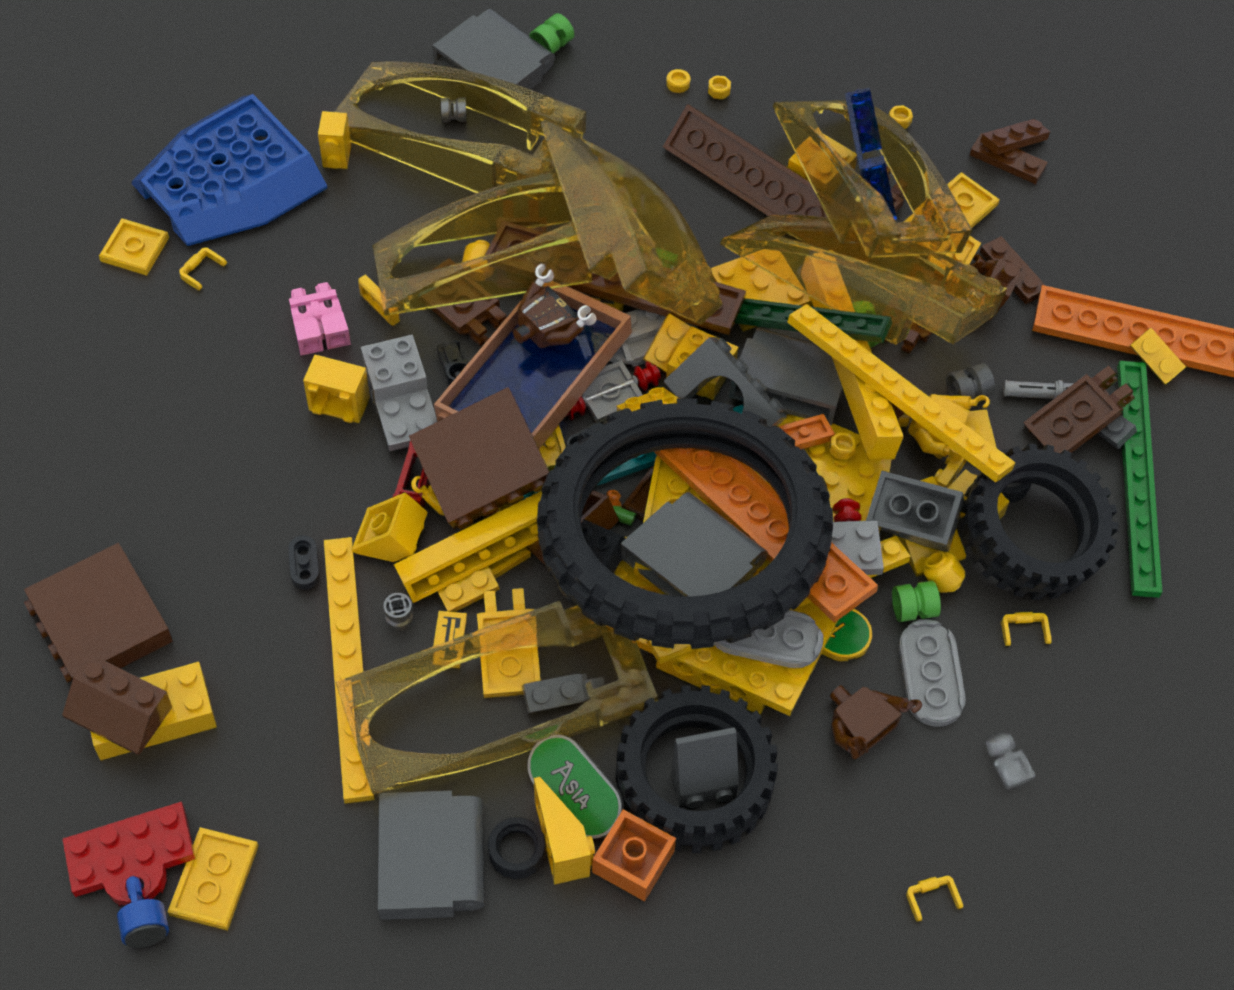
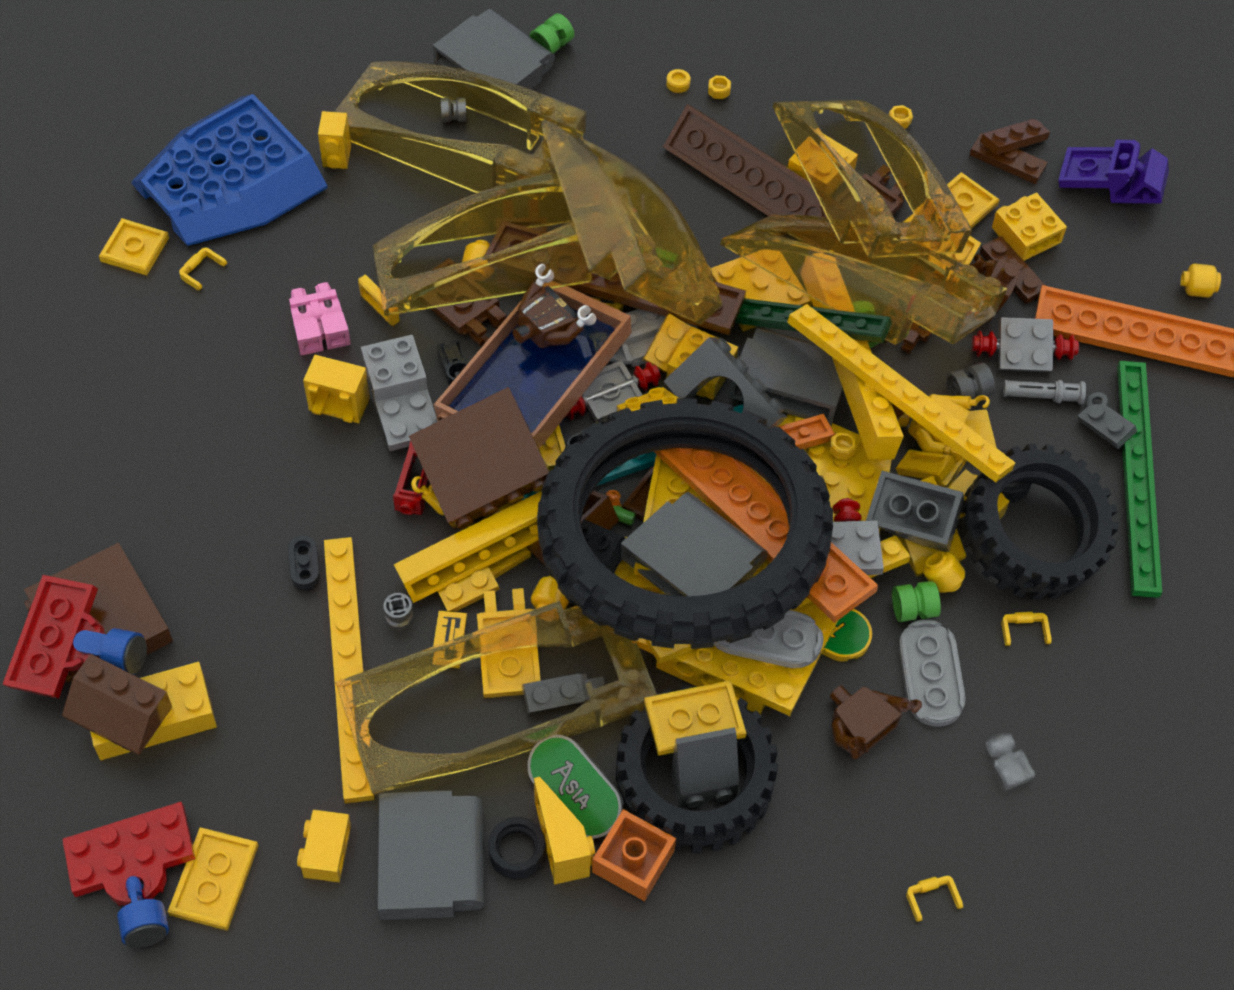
(63, 635): none -> red plate
(325, 845): none -> yellow brick
(391, 529): yellow slope -> none
(547, 592): none -> yellow head
(693, 713): none -> yellow tile
(867, 139): clear blue panel -> none
(925, 464): none -> yellow tile
(1025, 345): none -> light grey plate
(1029, 226): none -> yellow brick
(1079, 412): reddish brown tile -> none
(1117, 169): none -> dark purple piece
(1157, 356): yellow plate -> none
(1201, 280): none -> yellow head

